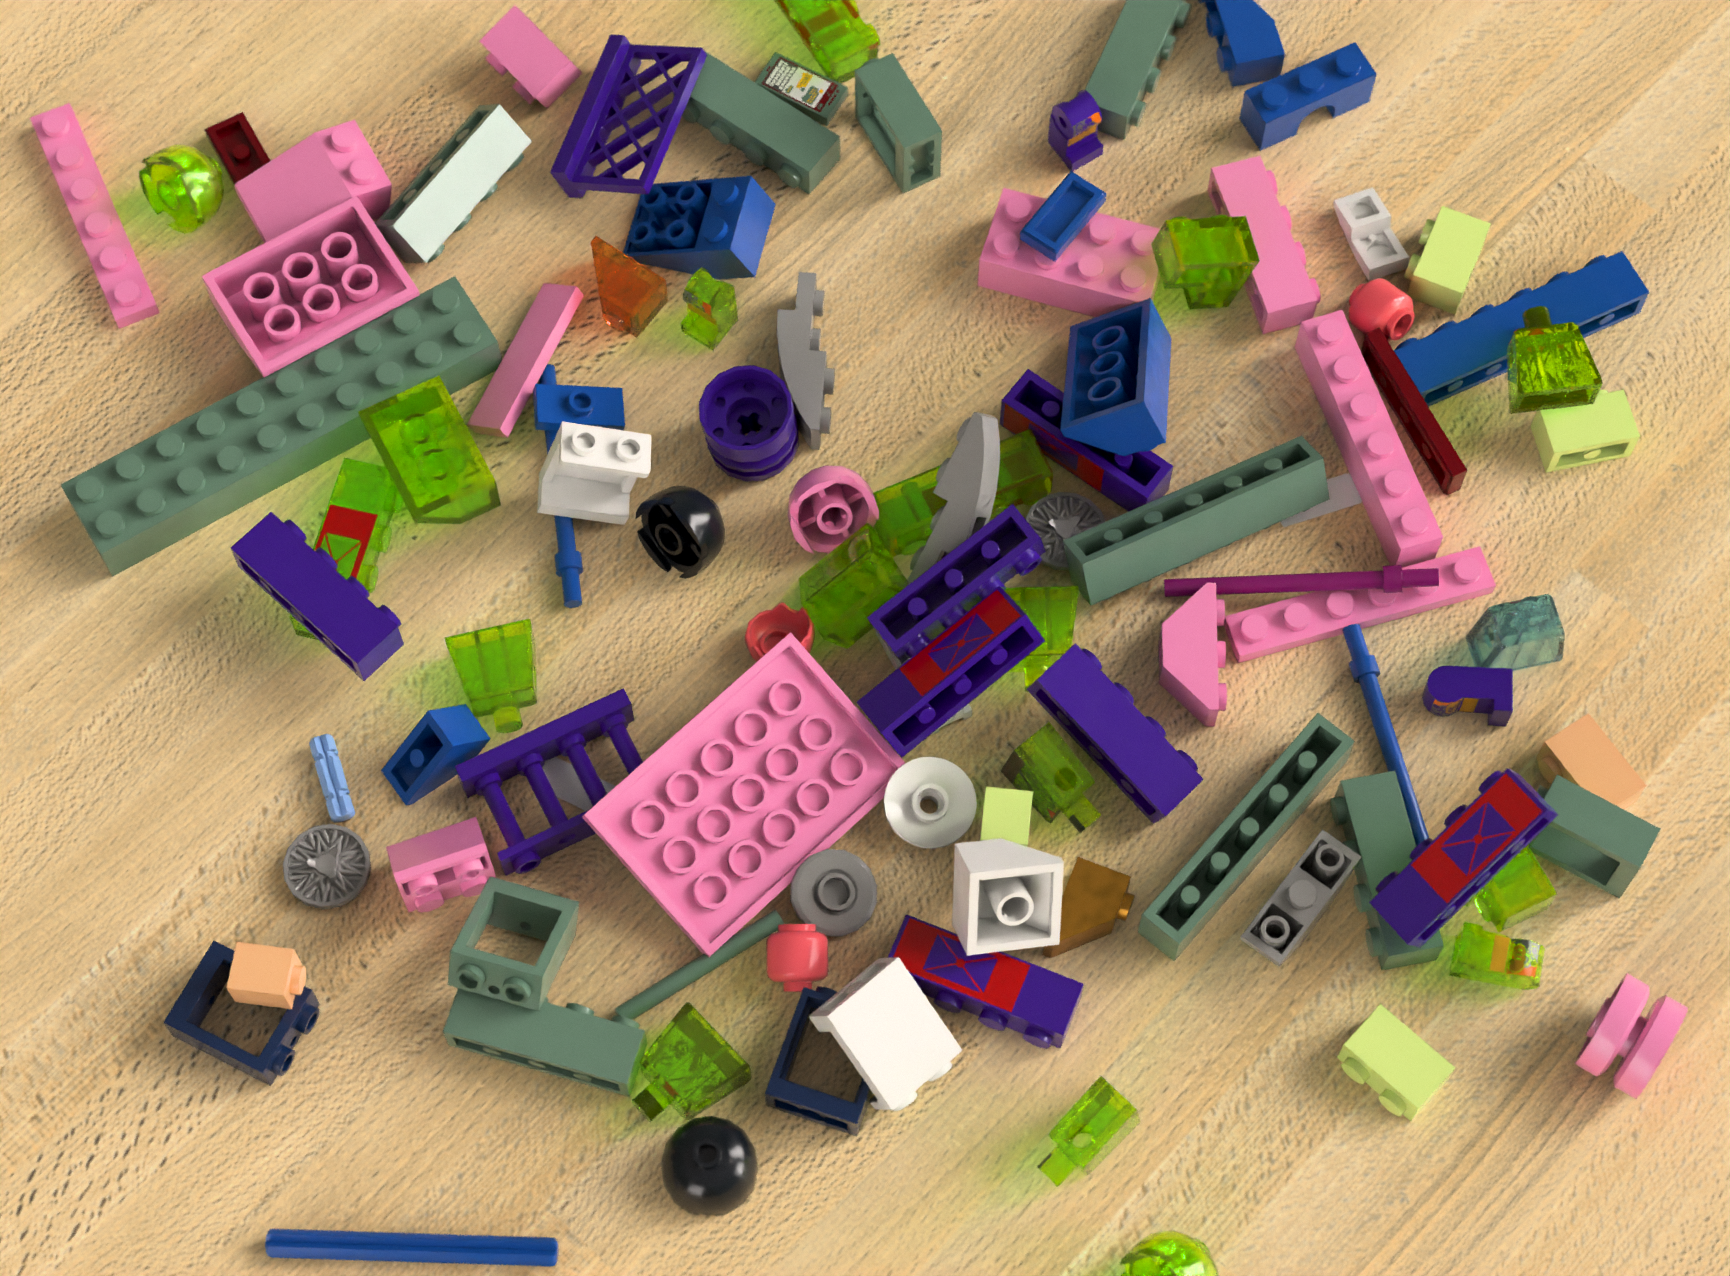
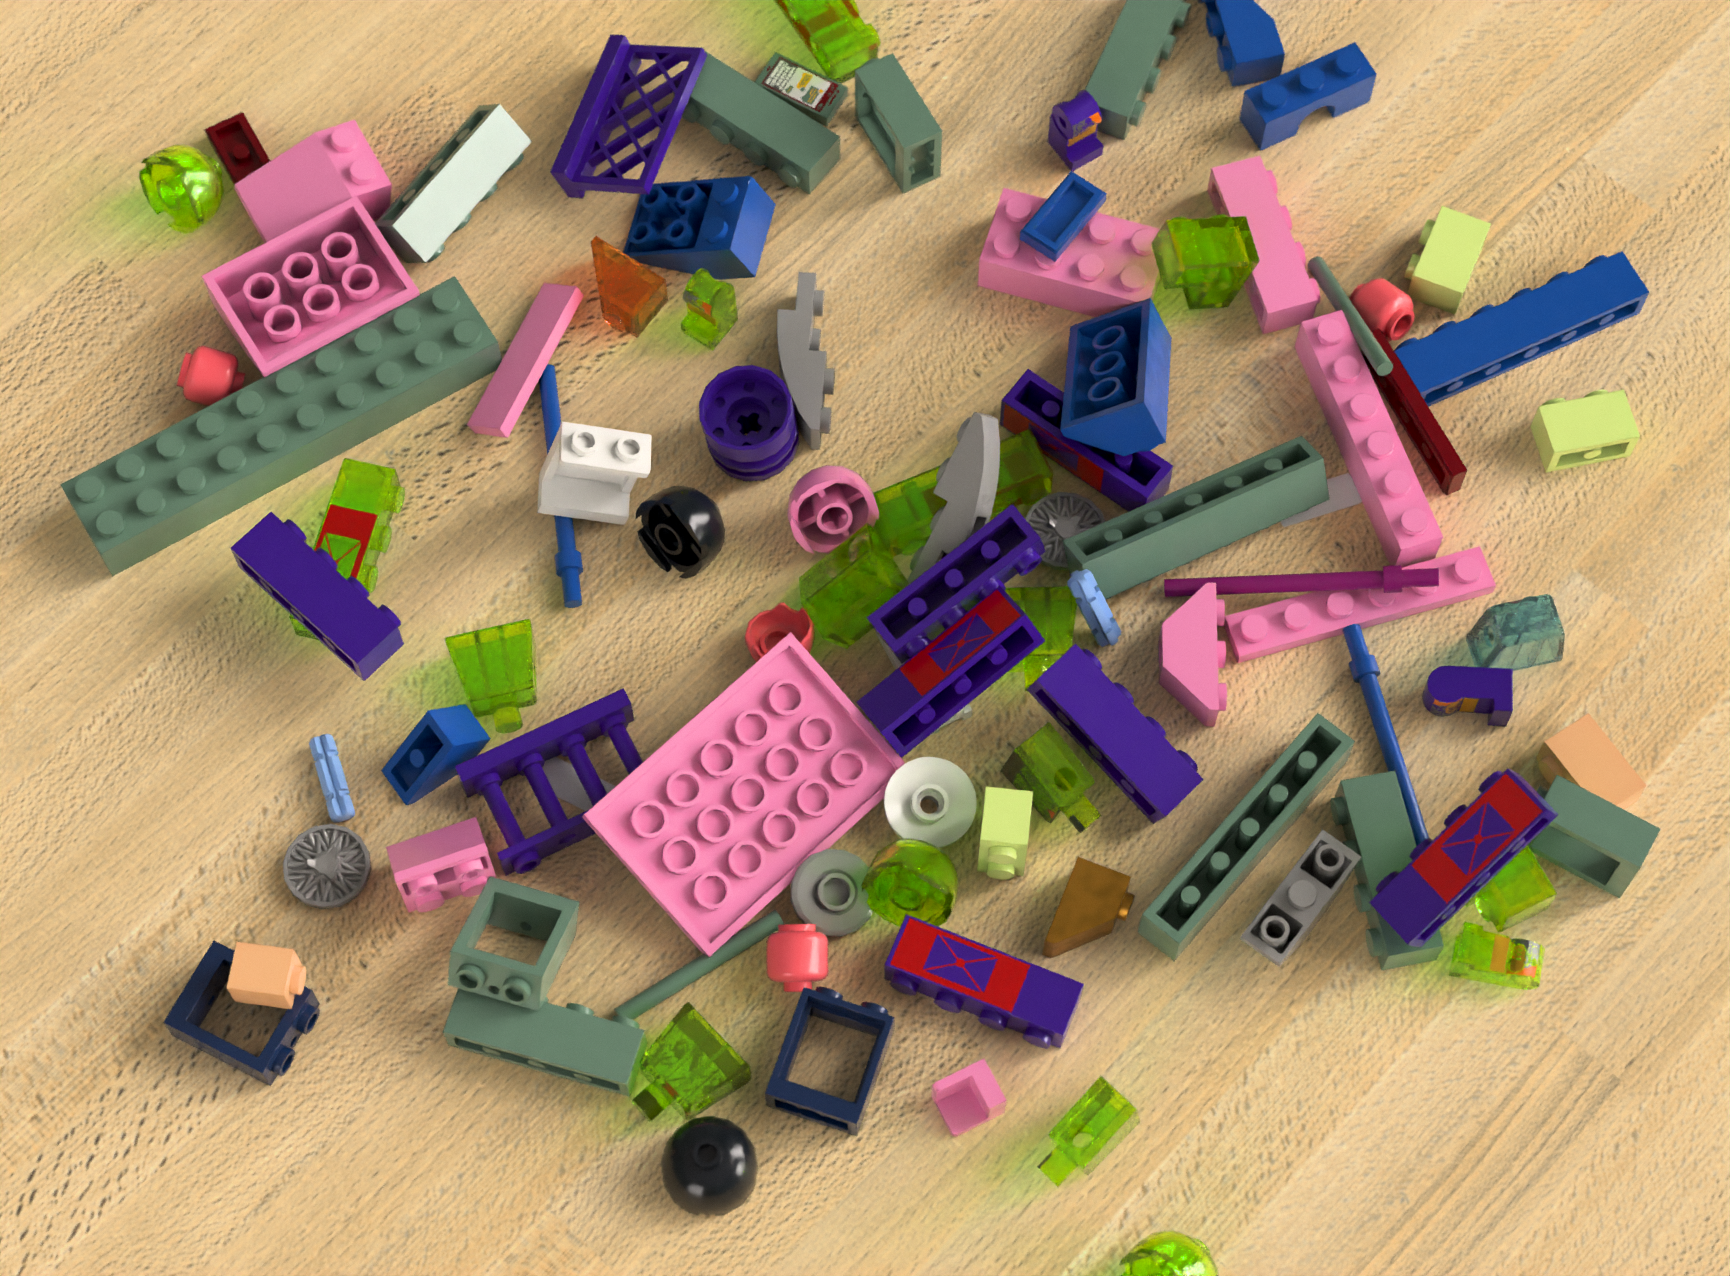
(94, 216): bright pink plate -> none
(209, 375): none -> coral head
(411, 1247): blue axle -> none
(431, 455): clear neon green slope -> none
(530, 57): bright pink brick -> none
(577, 405): blue plate -> none
(888, 1033): white panel -> none
(913, 881): none -> clear neon green cylinder
(968, 1098): none -> bright pink panel
(1005, 896): white slope -> none
(1094, 607): none -> light blue axle
(1360, 330): none -> sand green bar
(1370, 235): white slope -> none
(1394, 1063): yellowish green brick -> none
(1549, 365): clear neon green torso -> none
(1636, 1038): bright pink wheel -> none

